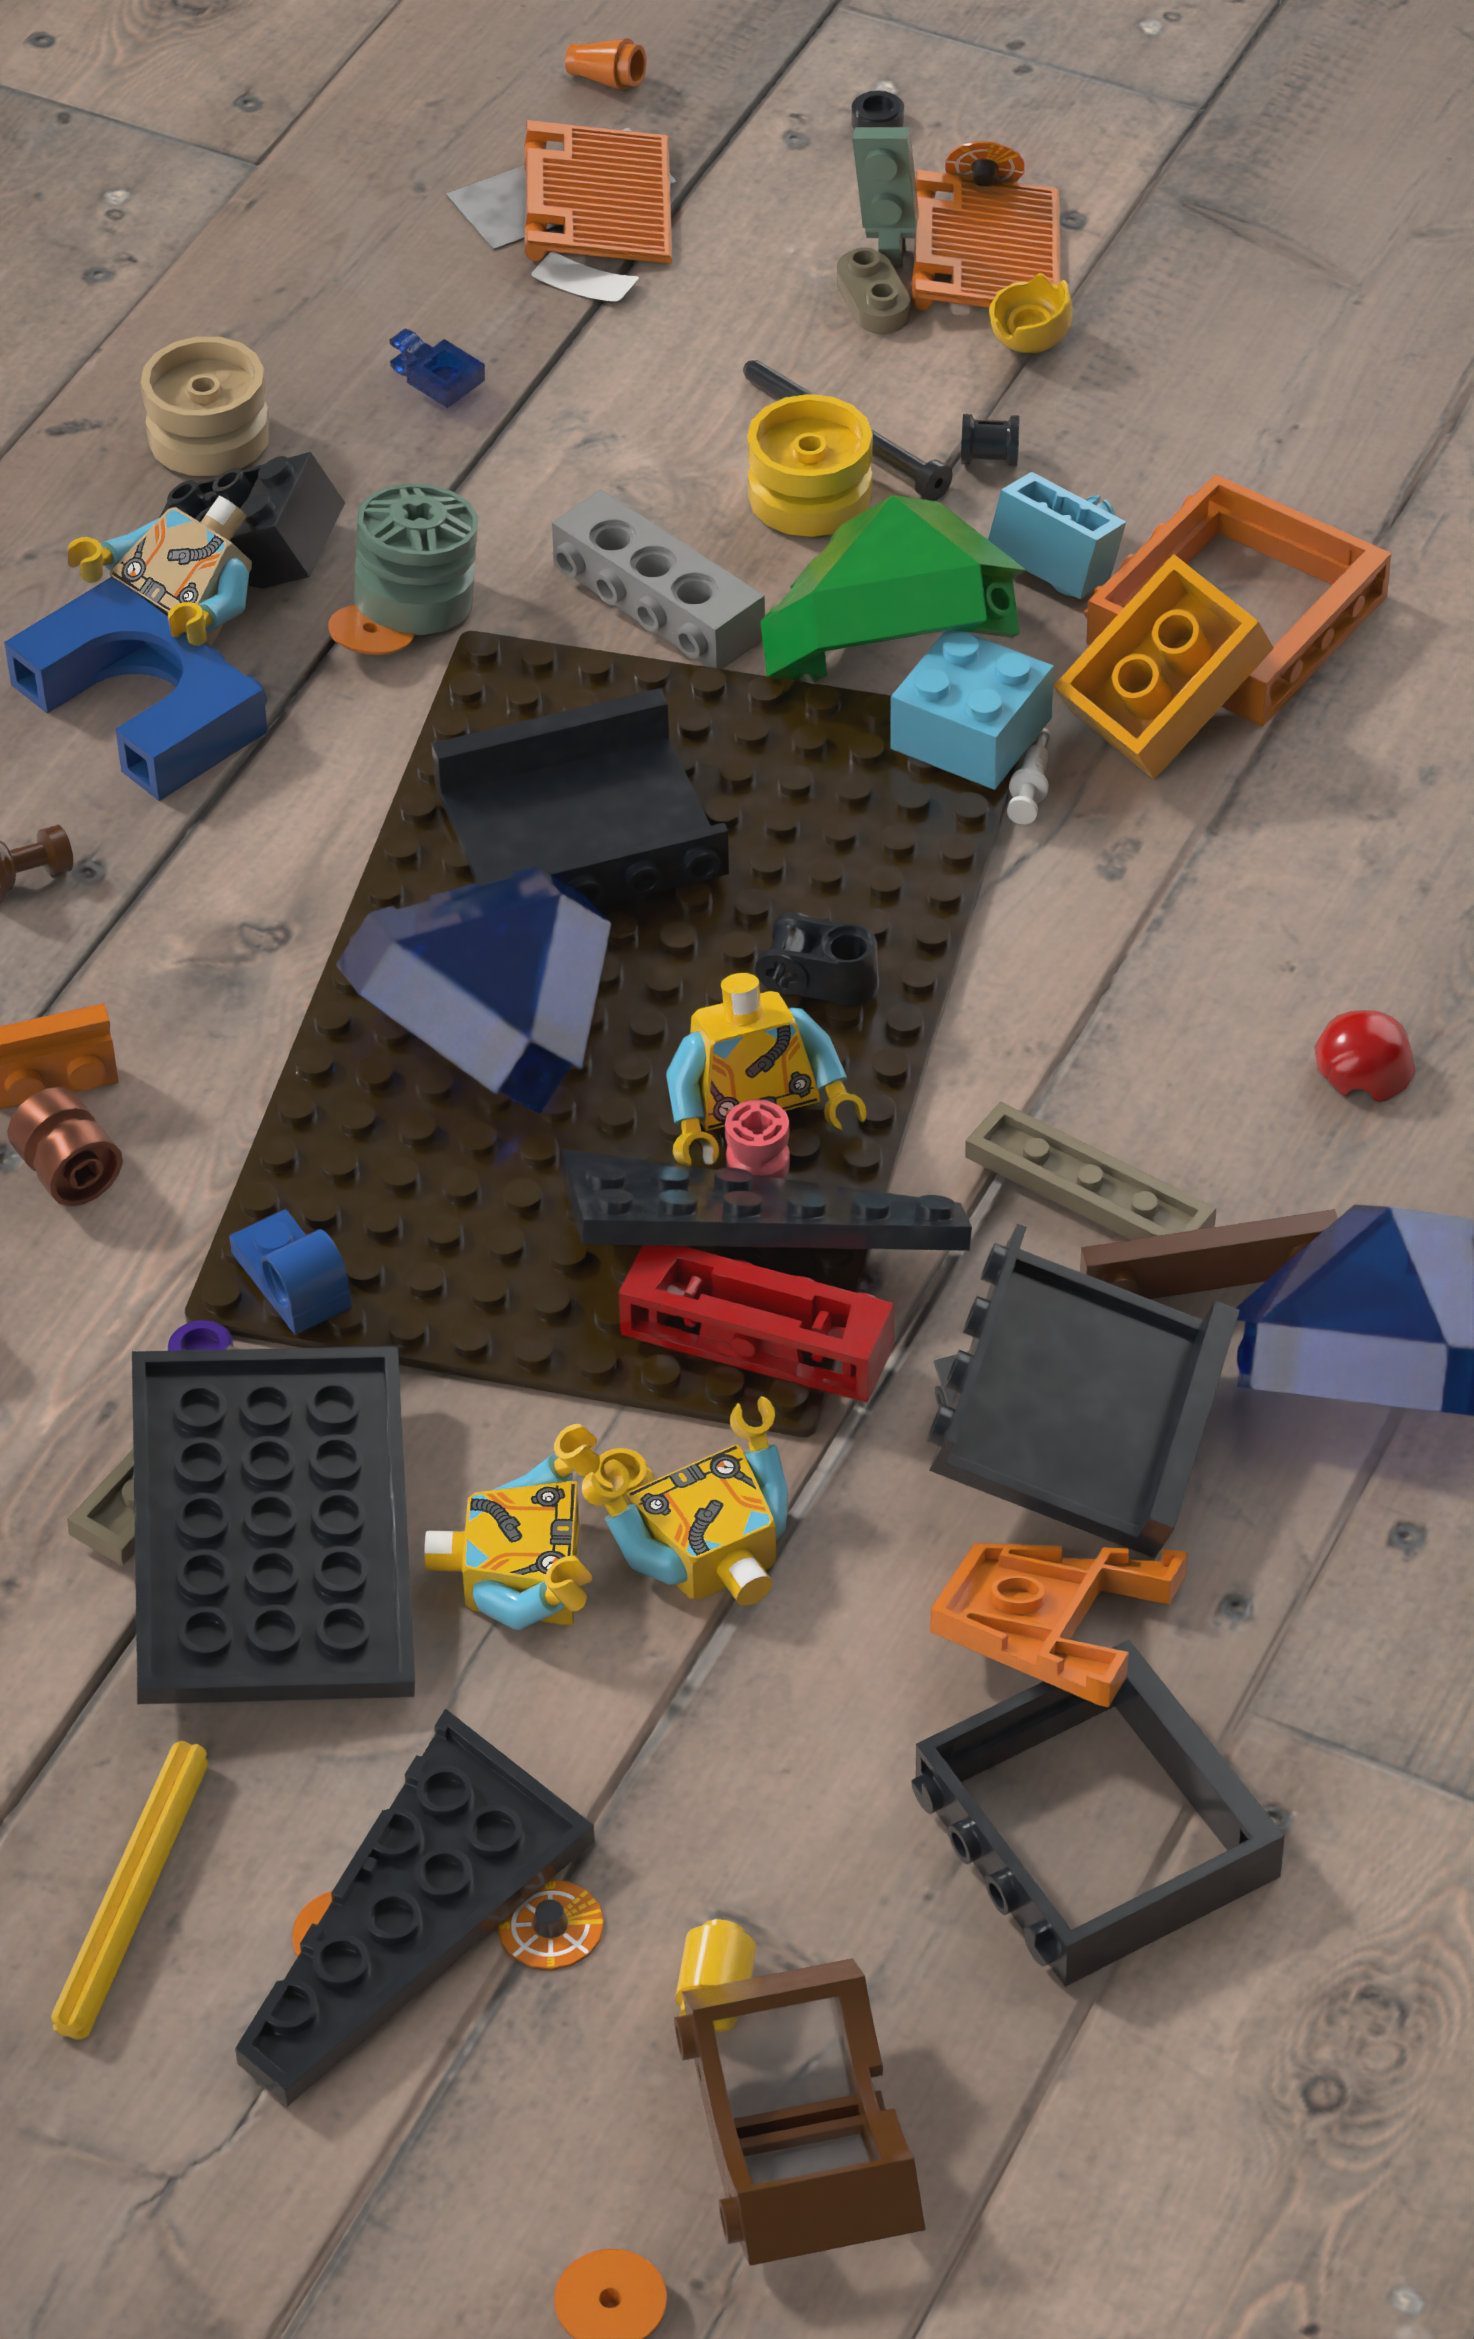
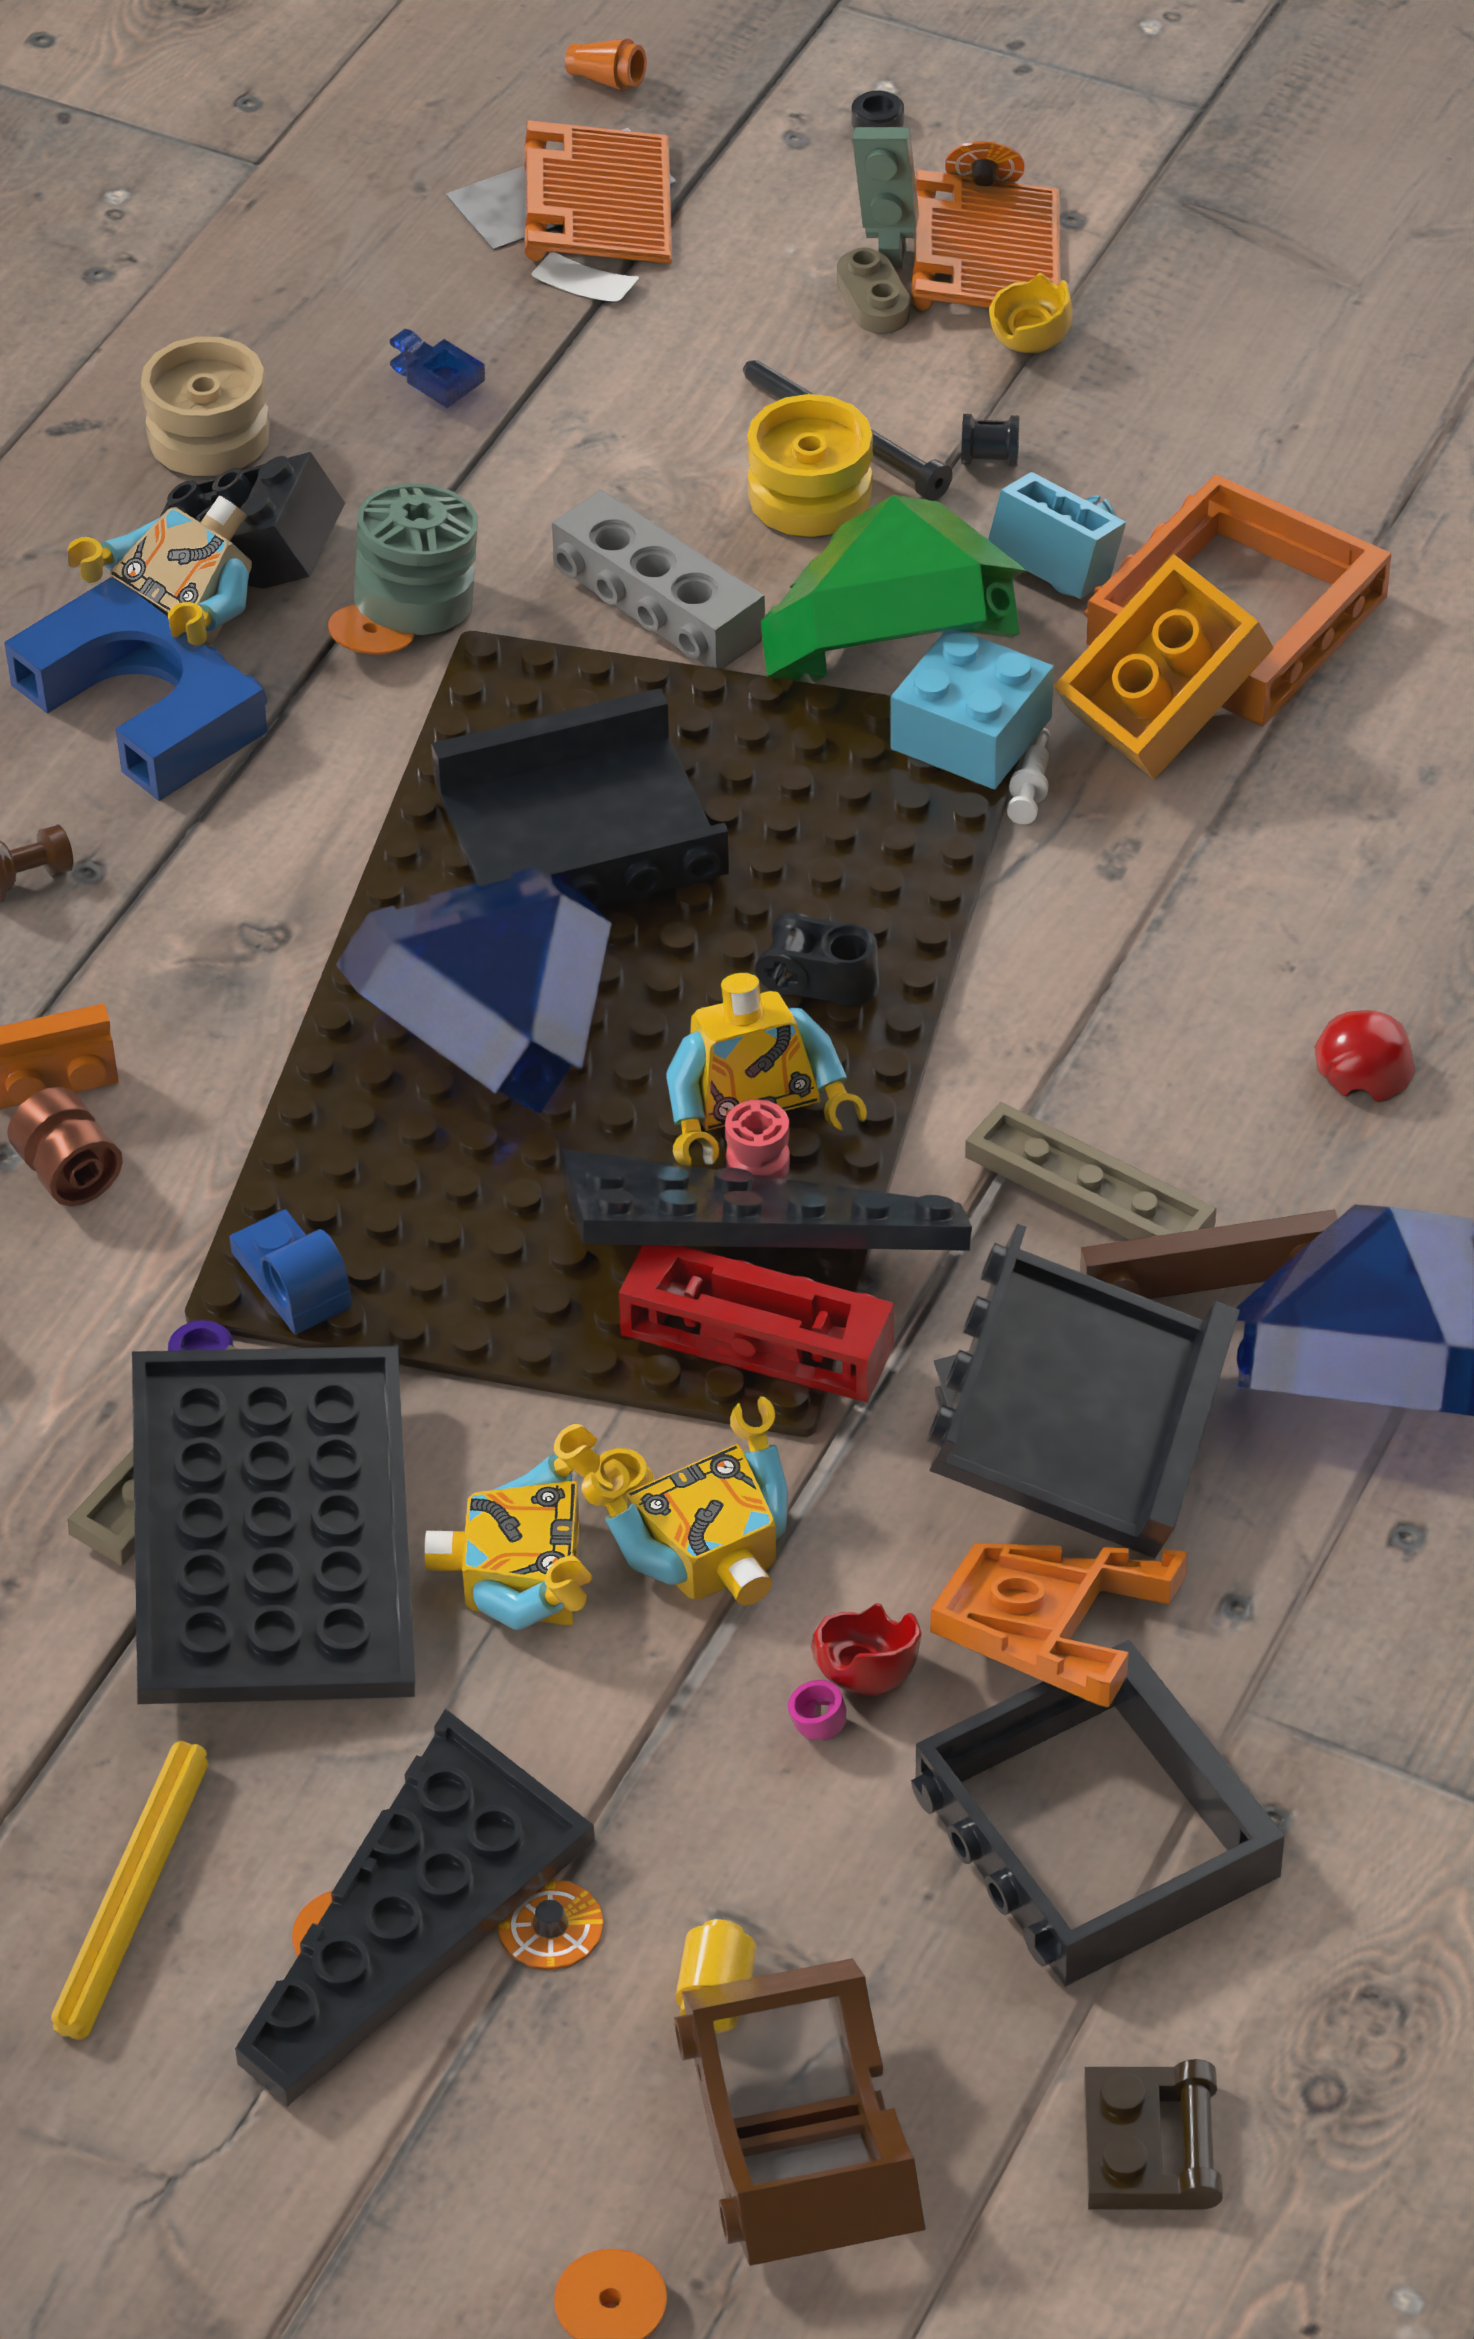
(805, 1710): none -> dark pink hinge
(866, 1650): none -> red hair
(1126, 2137): none -> dark brown plate

